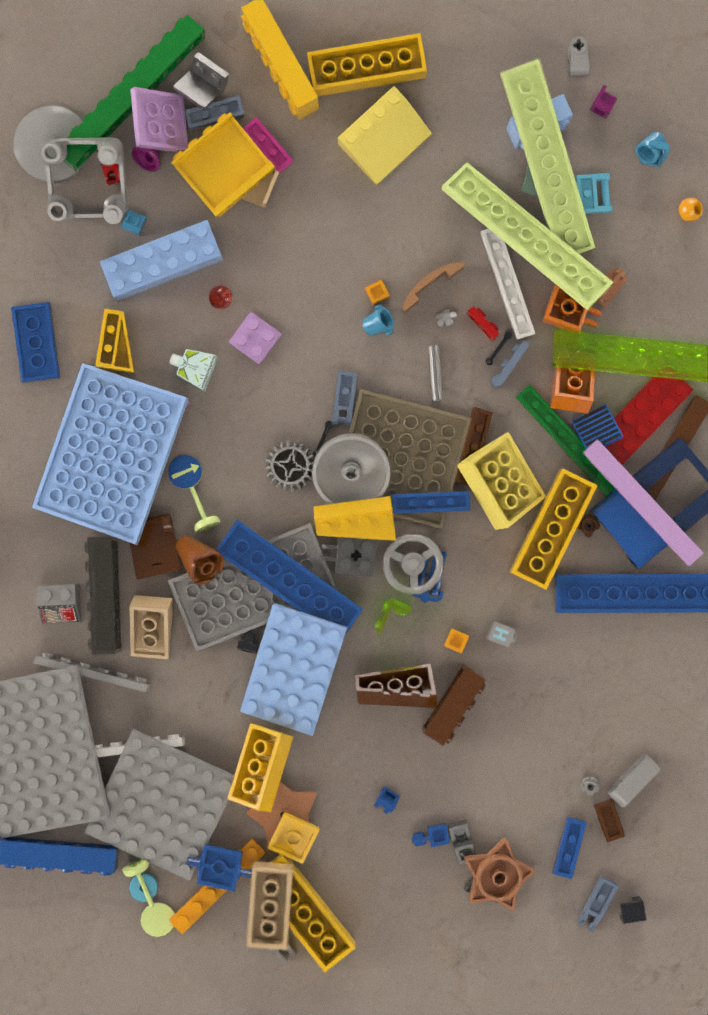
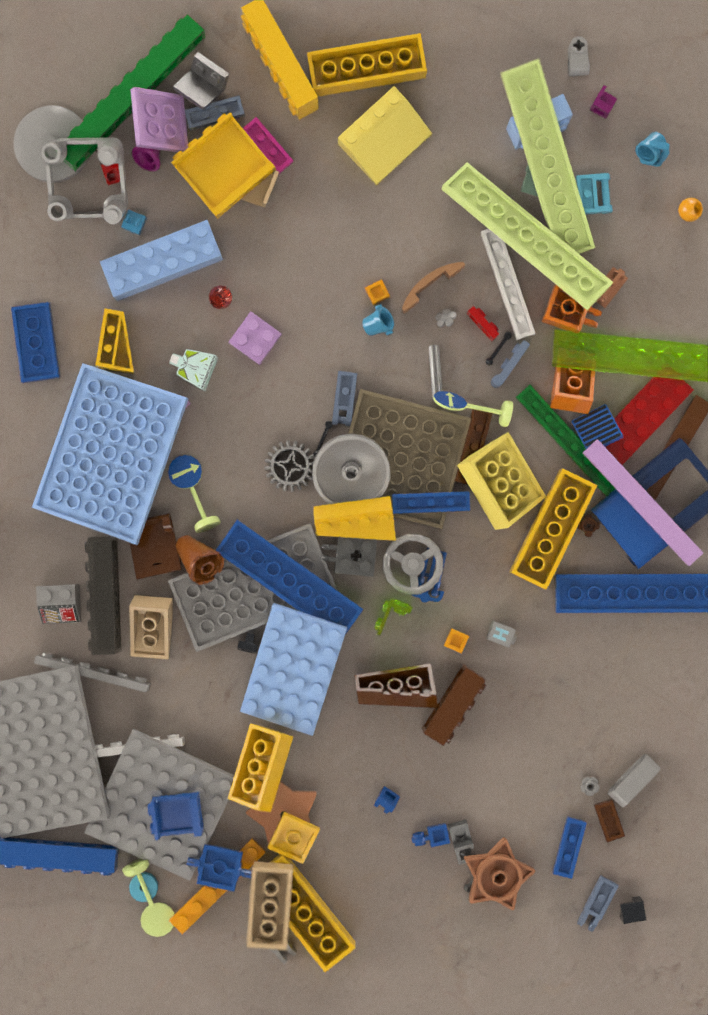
(176, 815): none -> blue panel
(455, 402): none -> yellowish green piece

